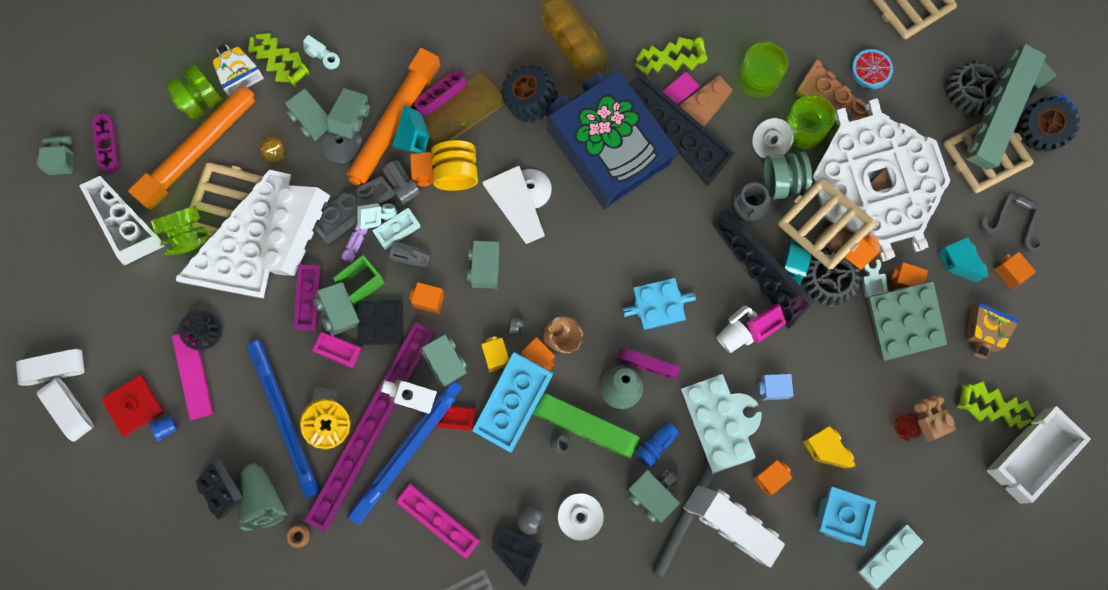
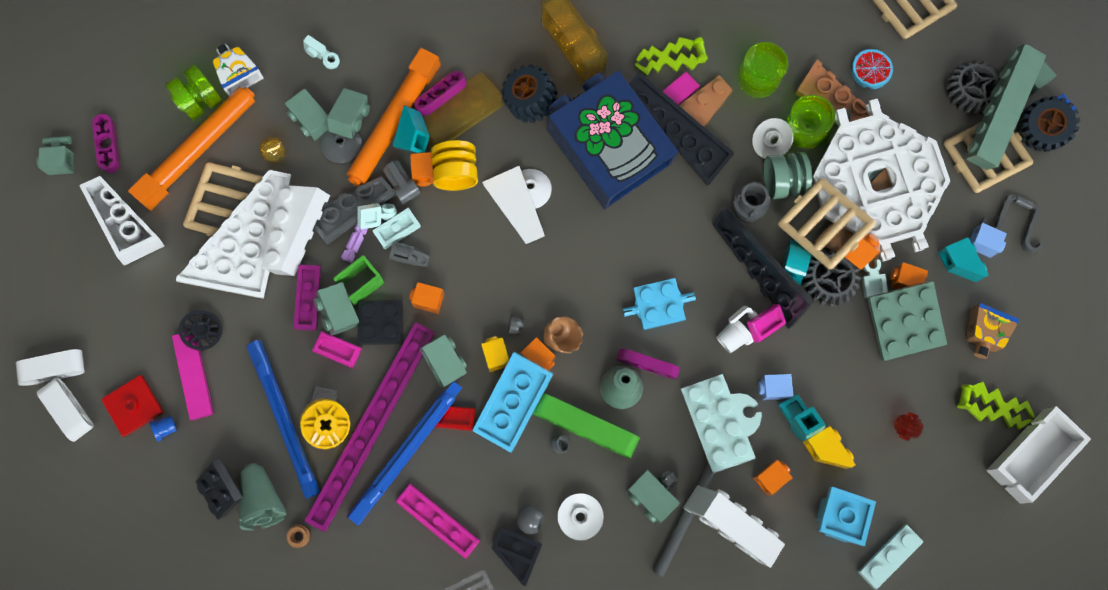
(180, 231): clear neon green wheel -> none
(281, 75): lime piece -> none
(417, 397): white torso -> none
(485, 264): sand green brick -> none
(656, 444): blue axle -> none
(803, 421): none -> teal brick
(934, 421): medium nougat plate -> none
(988, 240): none -> light blue brick
(1014, 269): orange brick -> none

